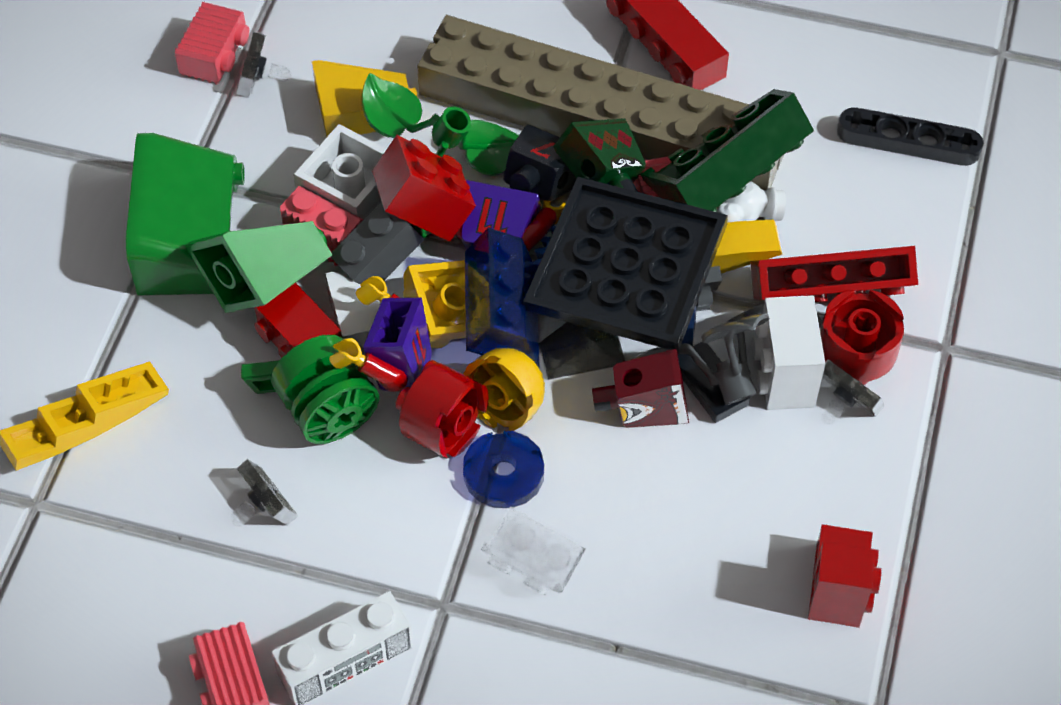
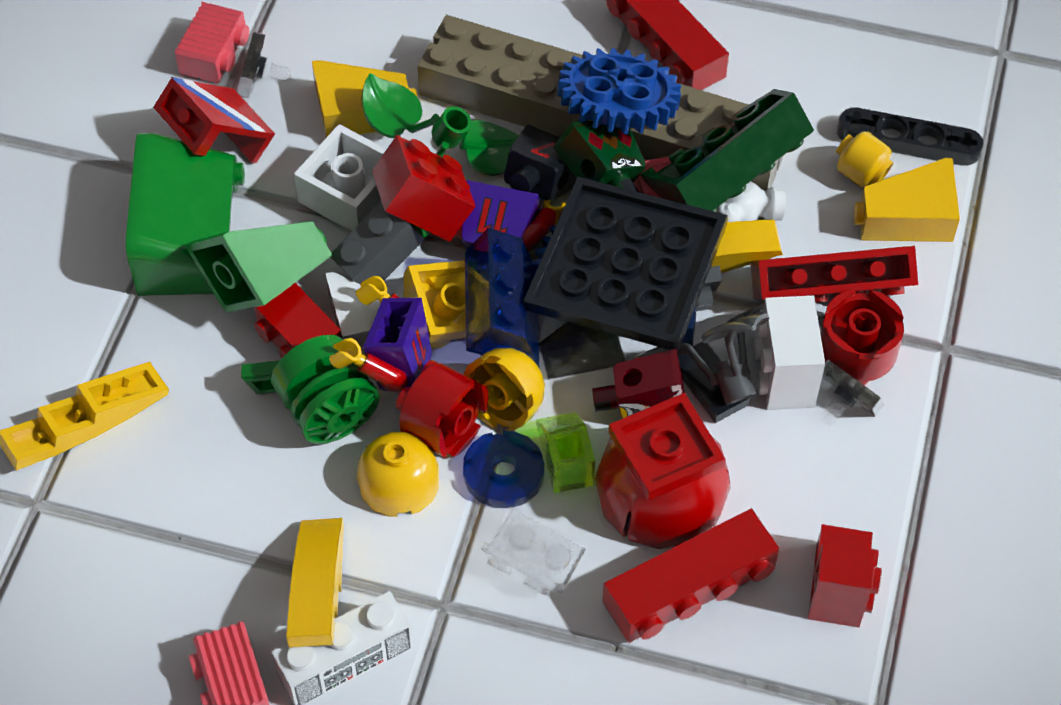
(204, 110): none -> red panel
(263, 495): piece -> none
(315, 583): none -> yellow slope
(328, 217): coral brick -> none
(398, 474): none -> yellow cylinder
(567, 451): none -> clear neon green slope
(619, 90): none -> blue gear
(663, 472): none -> red plate
(690, 576): none -> red brick
(864, 159): none -> yellow head
(911, 206): none -> yellow slope

